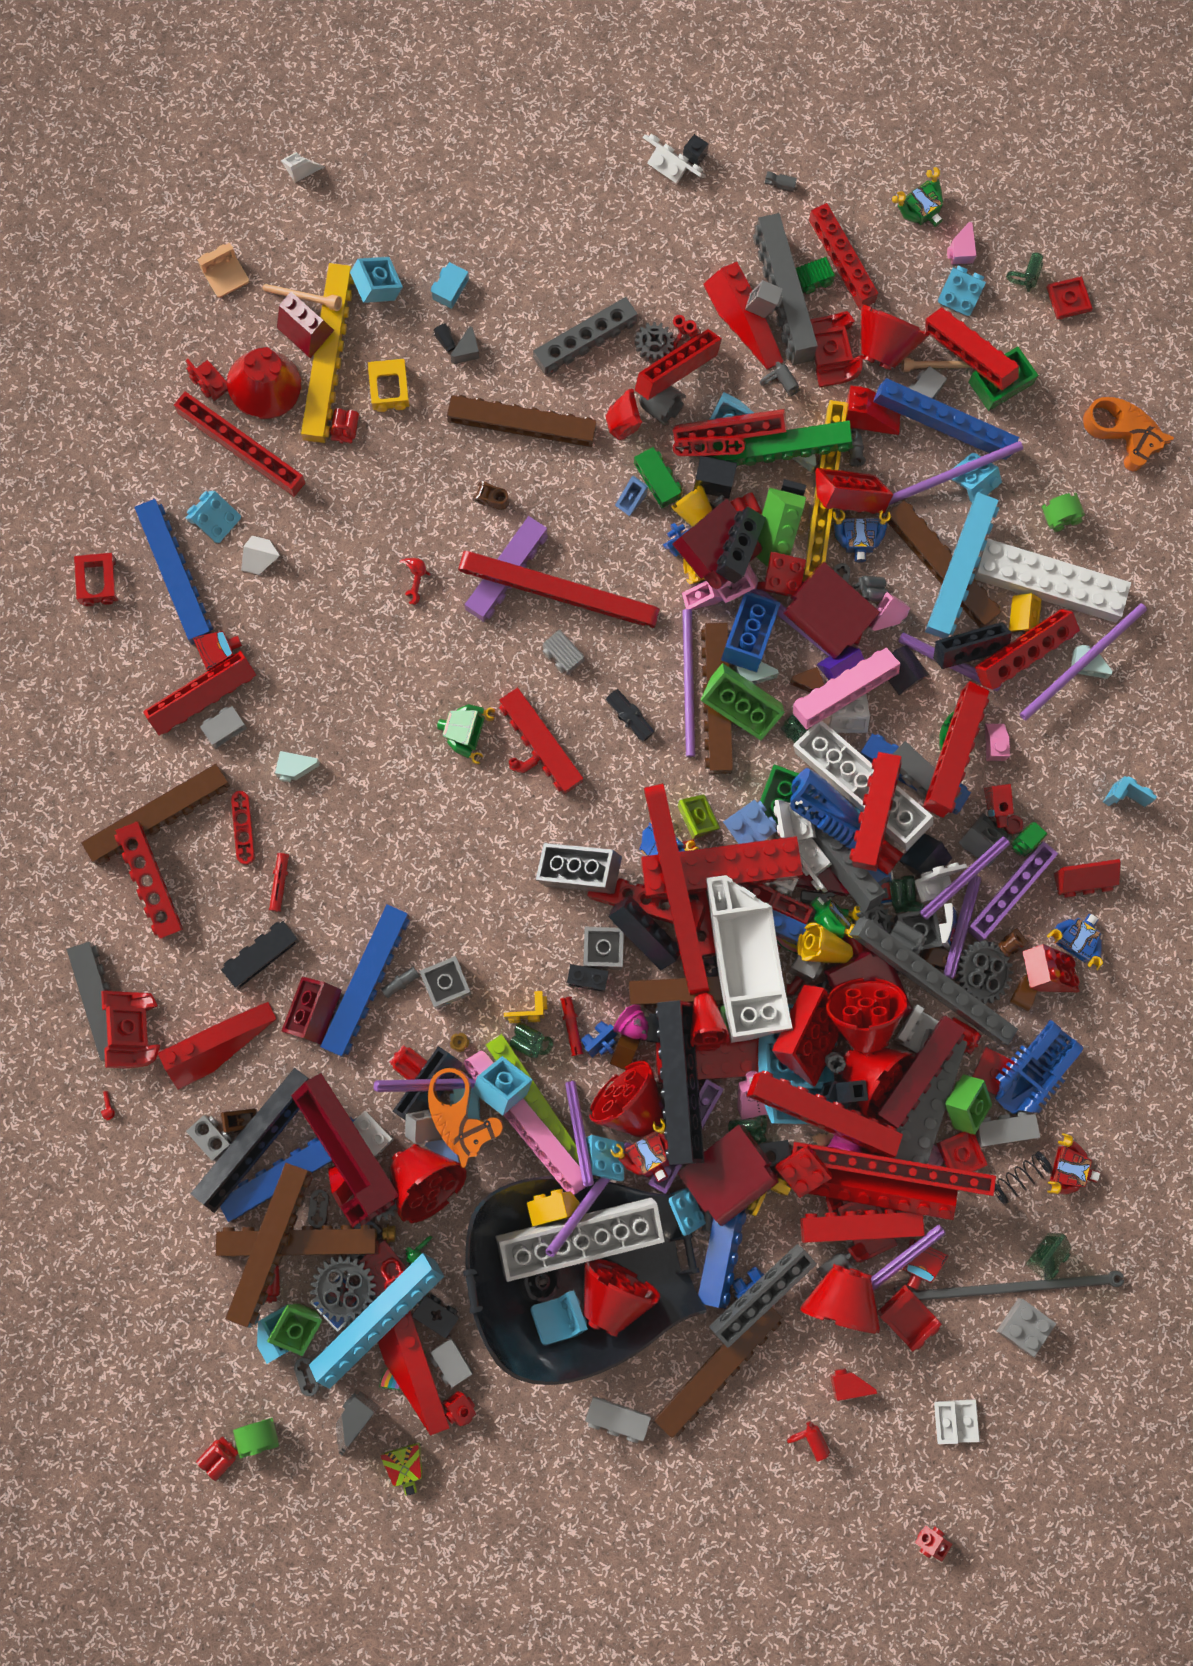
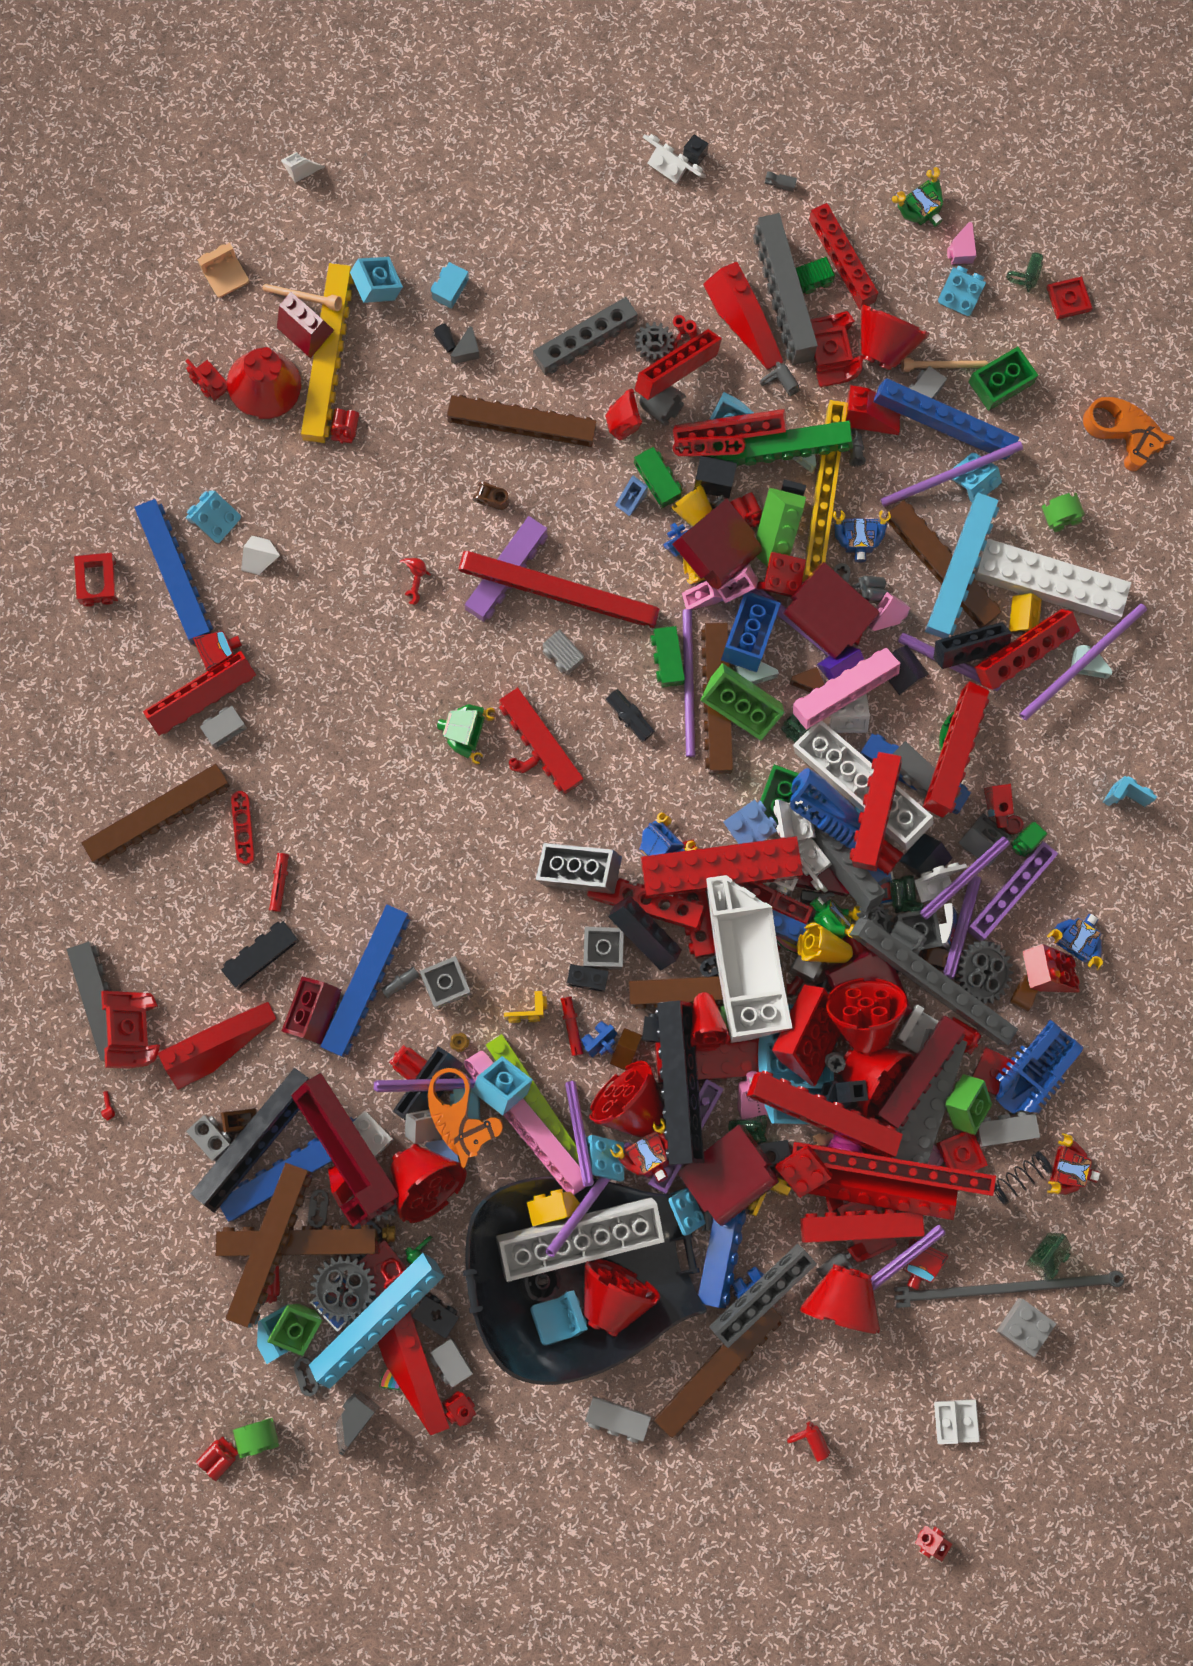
(151, 868): red brick -> none
(239, 444): red brick -> none
(294, 766): light aqua slope -> none
(387, 368): yellow window -> none
(404, 1467): torso -> none
(530, 1041): clear green piece -> none
(632, 1023): dark pink piece -> none
(667, 656): none -> green brick
(676, 889): red beam -> none
(698, 816): lime slope -> none
(740, 545): black brick -> none
(764, 299): light grey brick -> none
(848, 1385): red slope -> none
(852, 491): red slope -> none
(909, 1318): red panel -> none
(972, 348): red brick -> none
(997, 742): bright pink slope -> none
(1013, 943): reddish brown piece -> none
(1087, 878): red slope -> none

